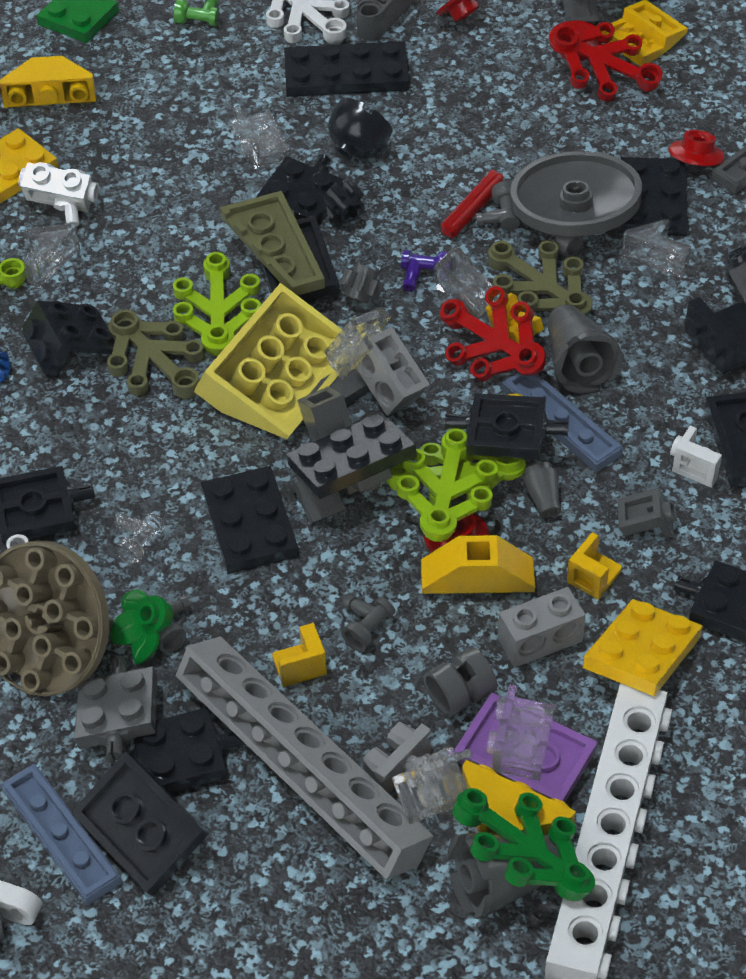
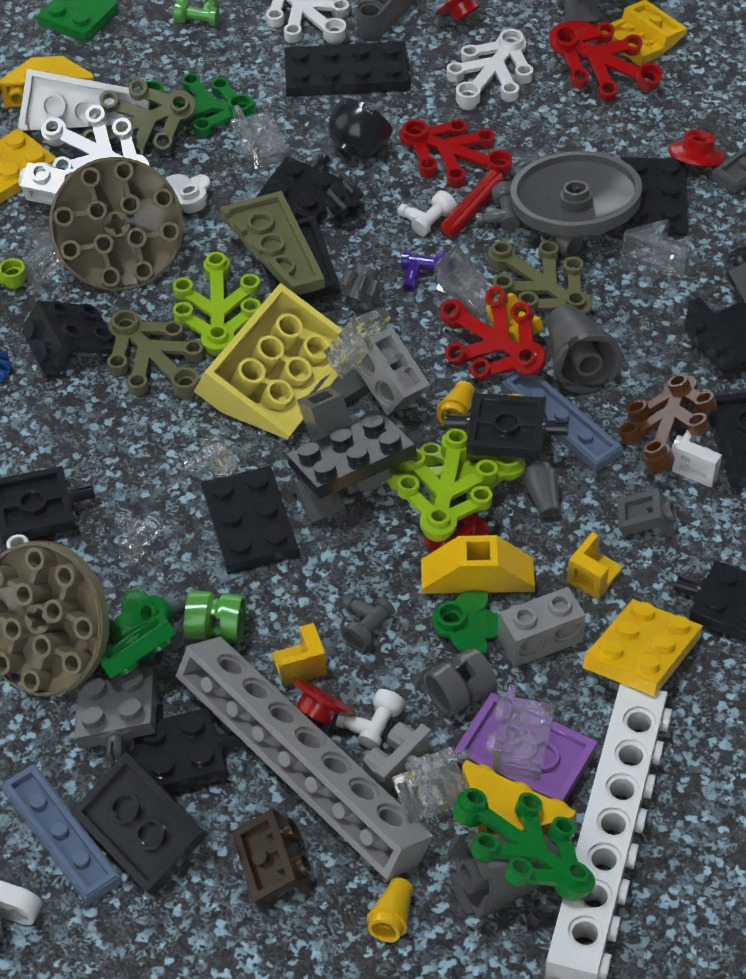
(68, 99): none -> white wing
(94, 150): none -> white plant
(116, 223): none -> dark tan bracket
(137, 641): none -> green wing
(145, 119): none -> olive plant
(189, 191): none -> white plate
(204, 608): none -> bright green wheel
(206, 103): none -> green plant
(219, 458): none -> clear piece
(272, 857): none -> dark brown bracket
(319, 703): none -> red piece
(387, 705): none -> white piece
(391, 912): none -> yellow cone
(420, 136): none -> red plant
(442, 205): none -> white piece
(456, 401): none -> yellow cone
(472, 621): none -> green plate
(509, 44): none -> white plant
(677, 392): none -> reddish brown plant

